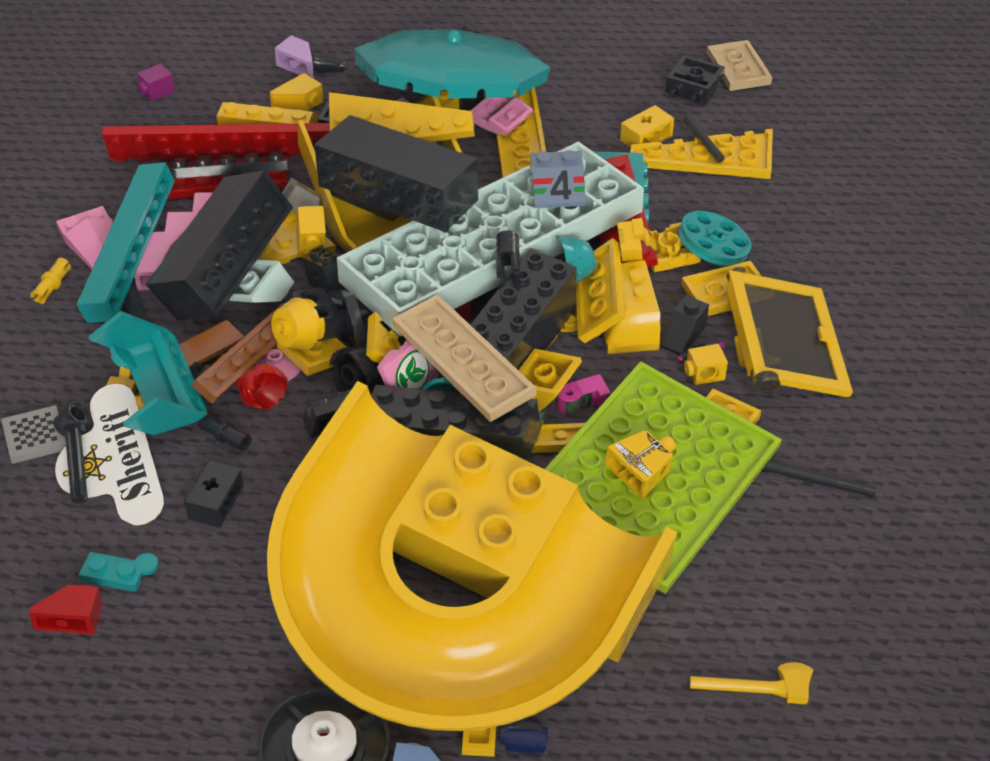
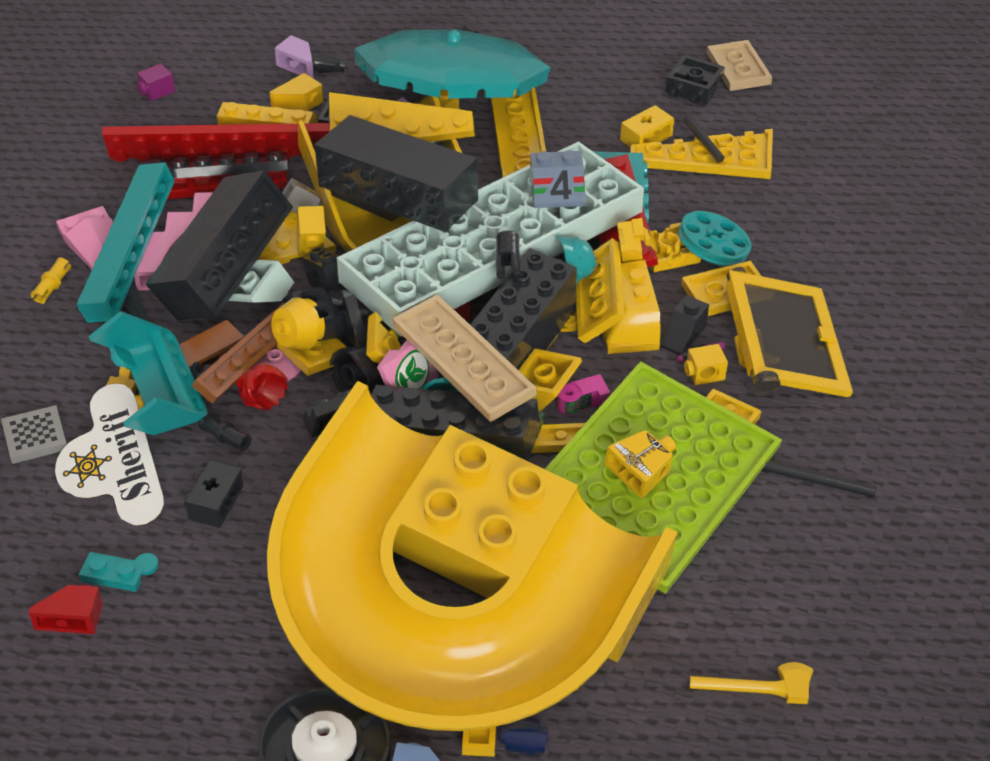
(71, 424): black axle -> none
(500, 114): bright pink slope -> none

